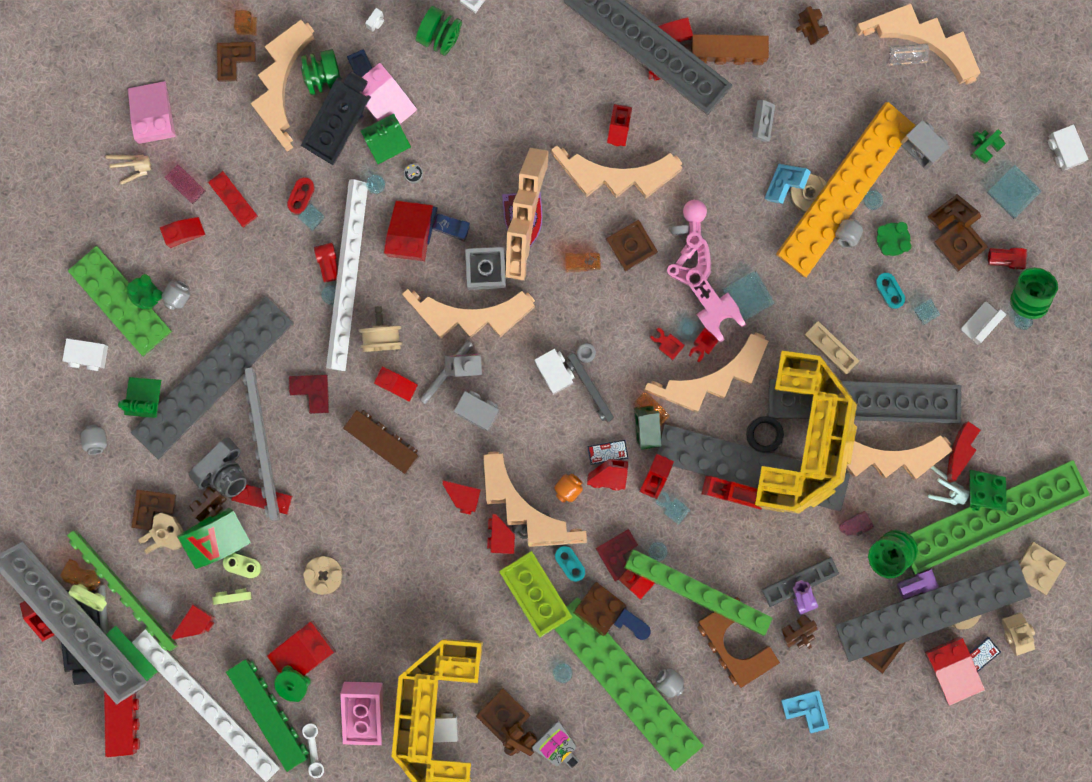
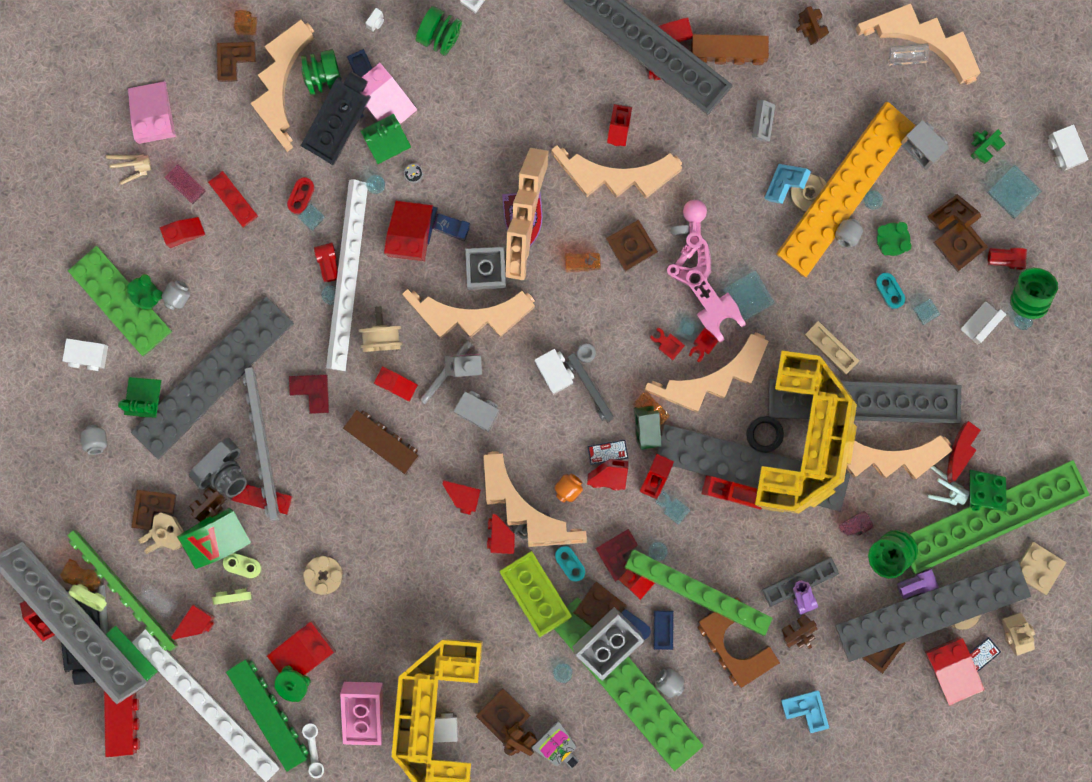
(608, 643): none -> light grey brick
(663, 630): none -> dark blue tile

